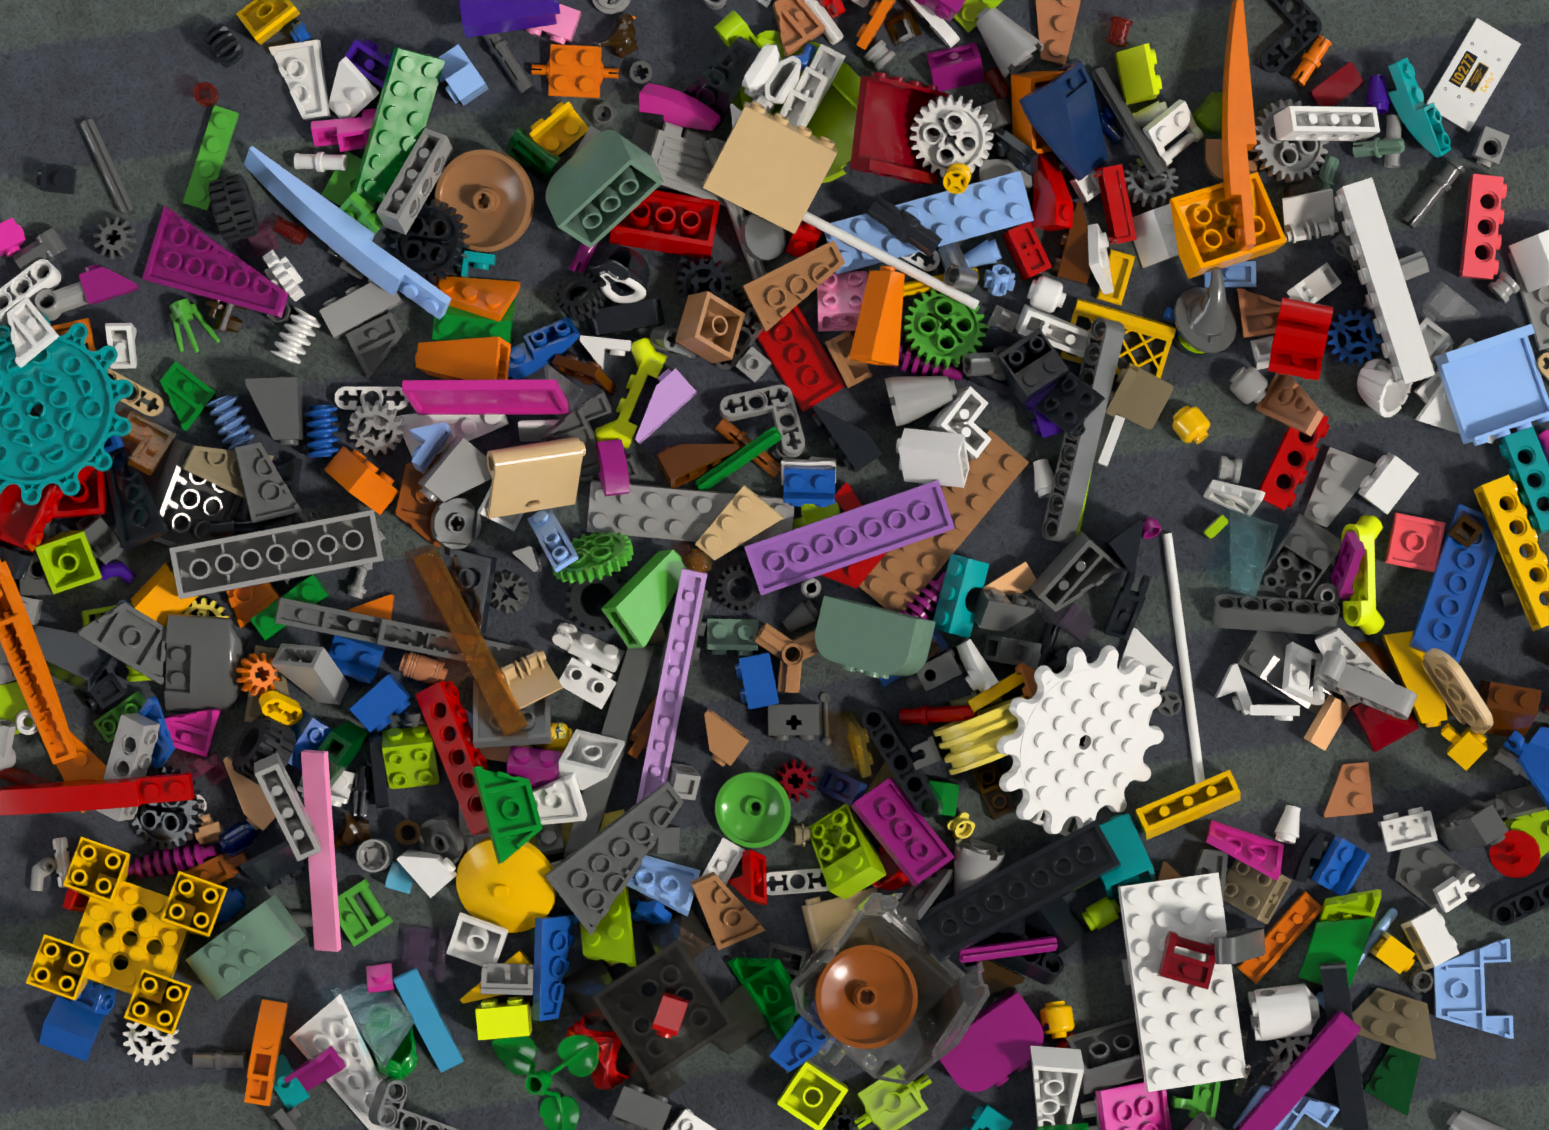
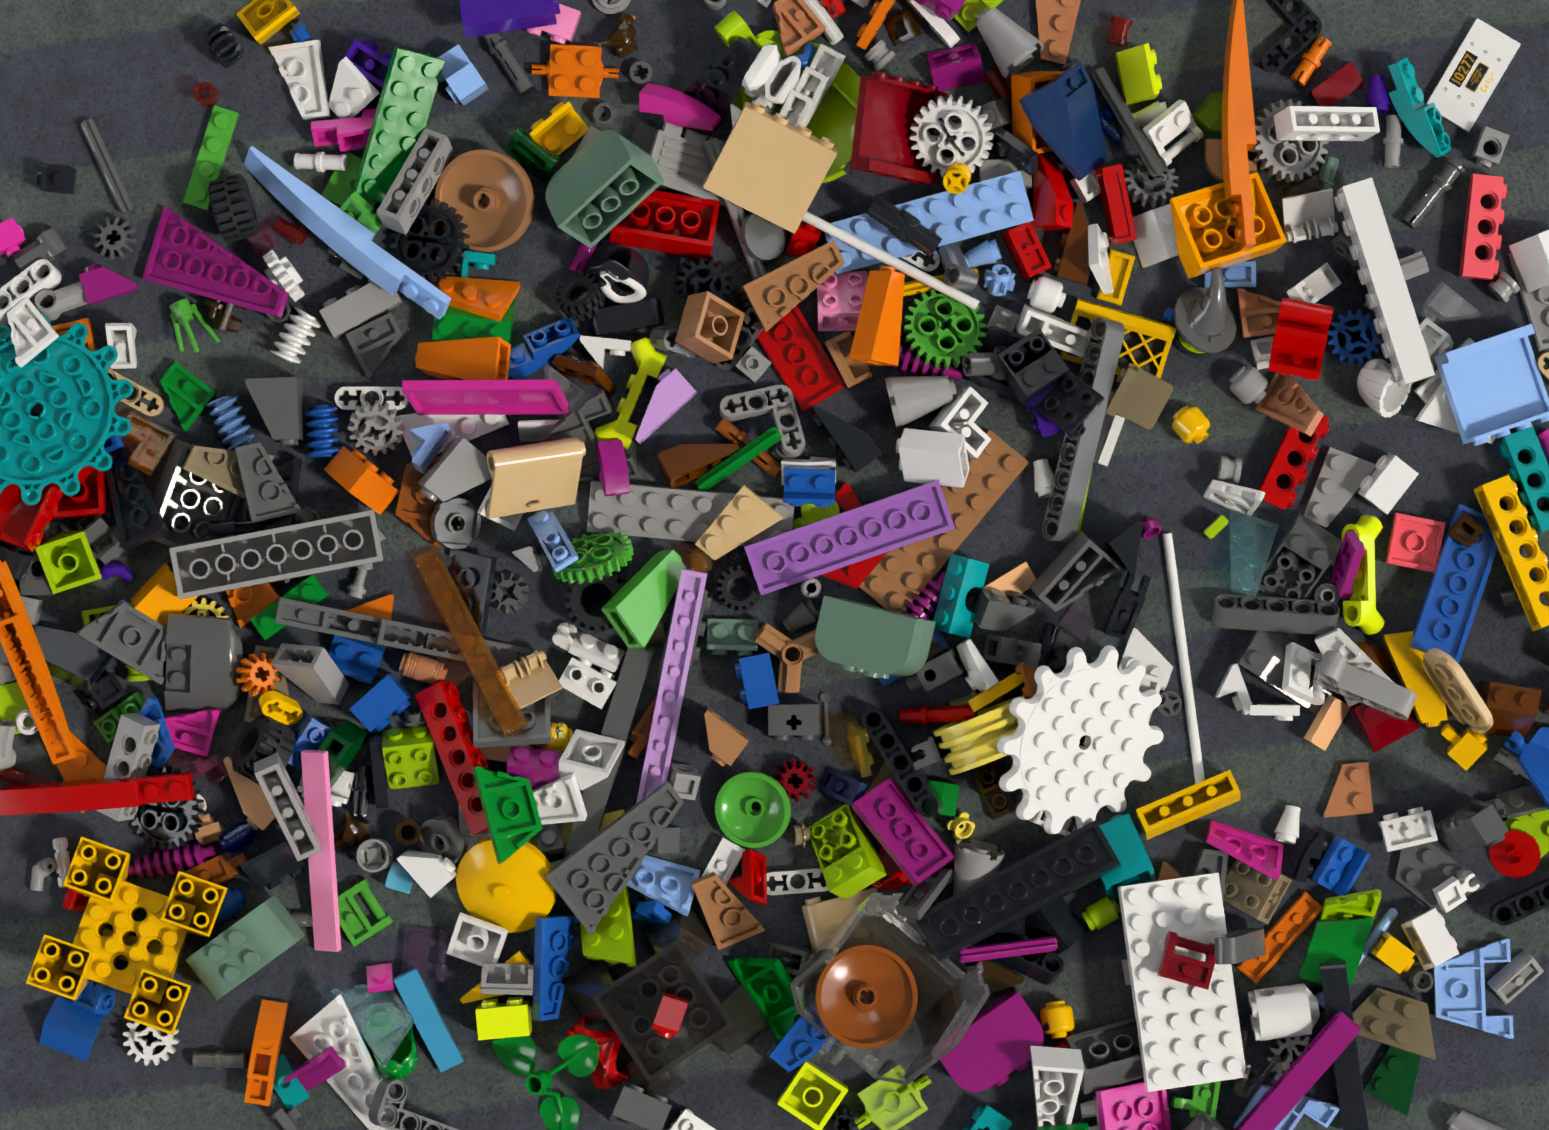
(1378, 147): sand green axle -> none
(1515, 976): none -> light grey slope

